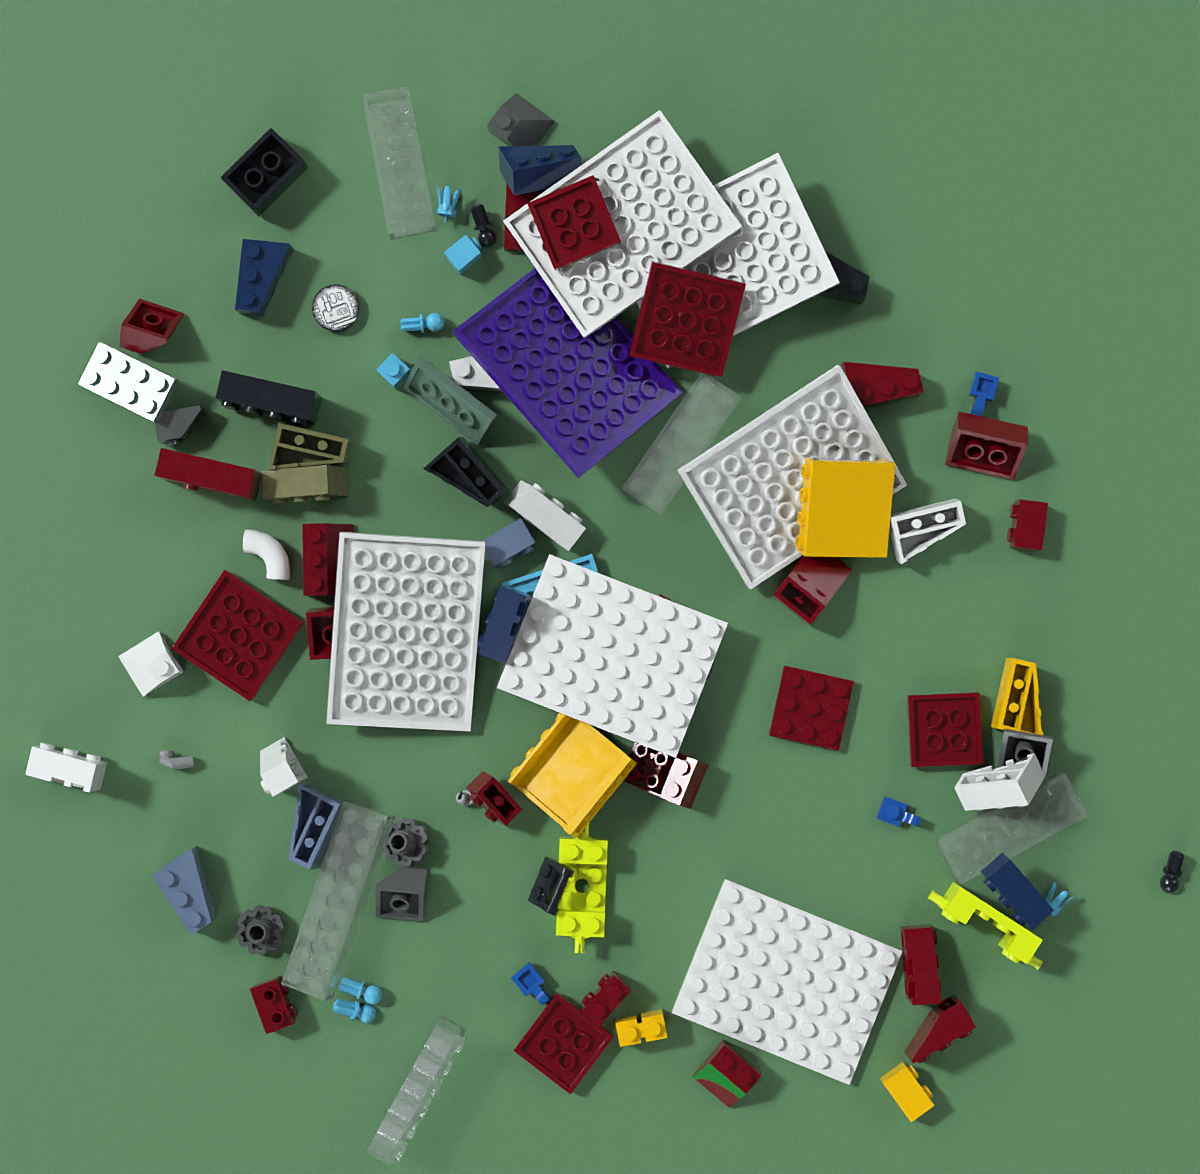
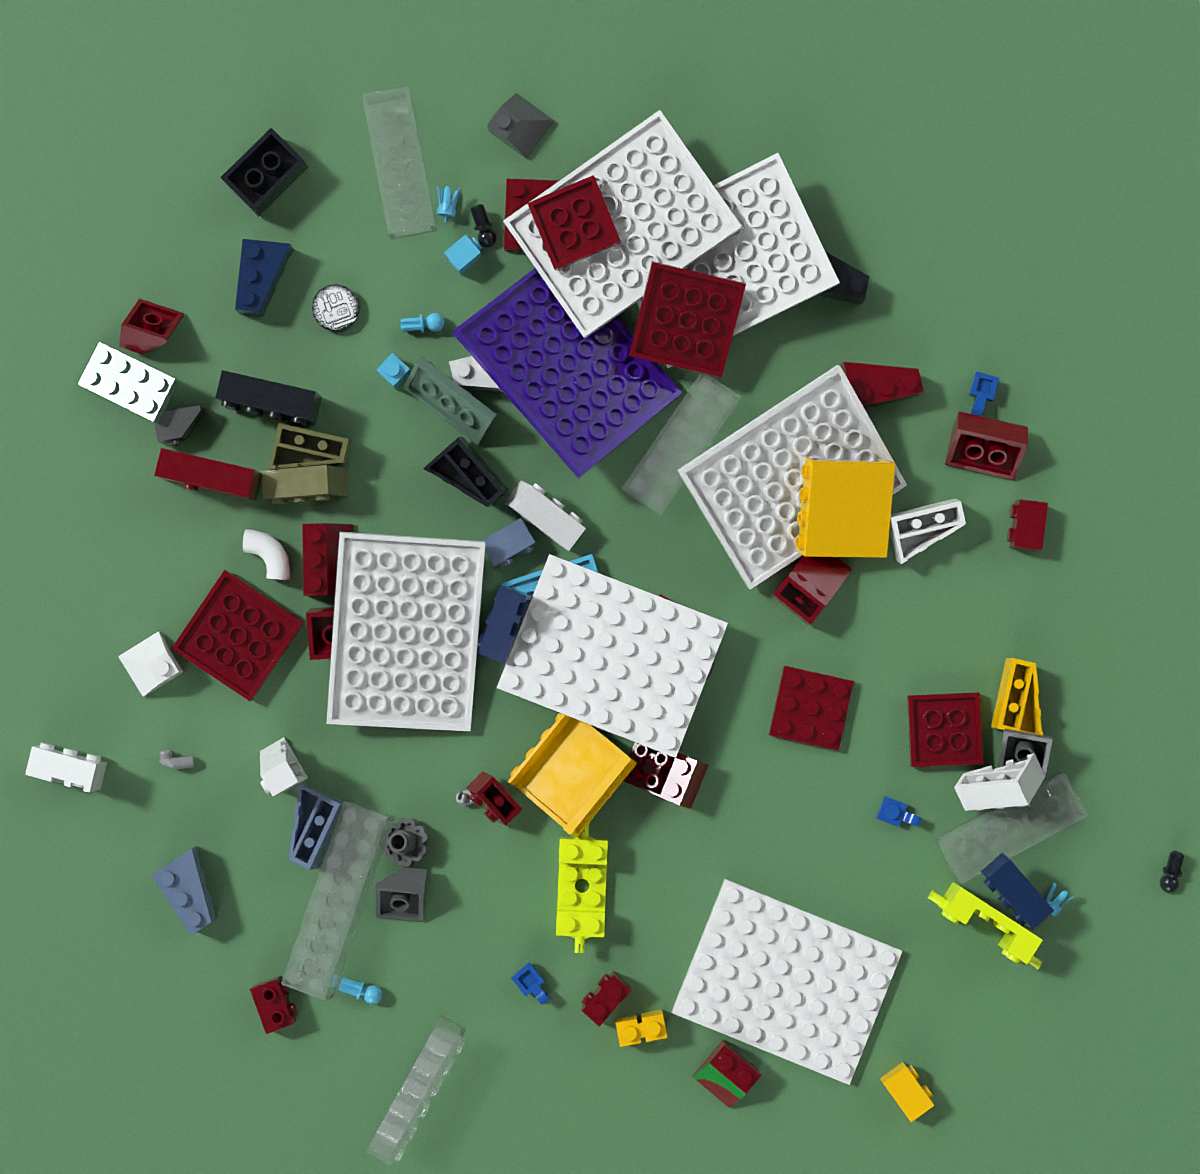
(269, 922): dark grey plant -> none
(366, 1013): medium azure axle -> none
(536, 167): dark blue wedge -> none
(550, 885): black plate -> none
(563, 1043): dark red plate -> none
(920, 964): dark red wedge -> none
(939, 1029): dark red slope -> none

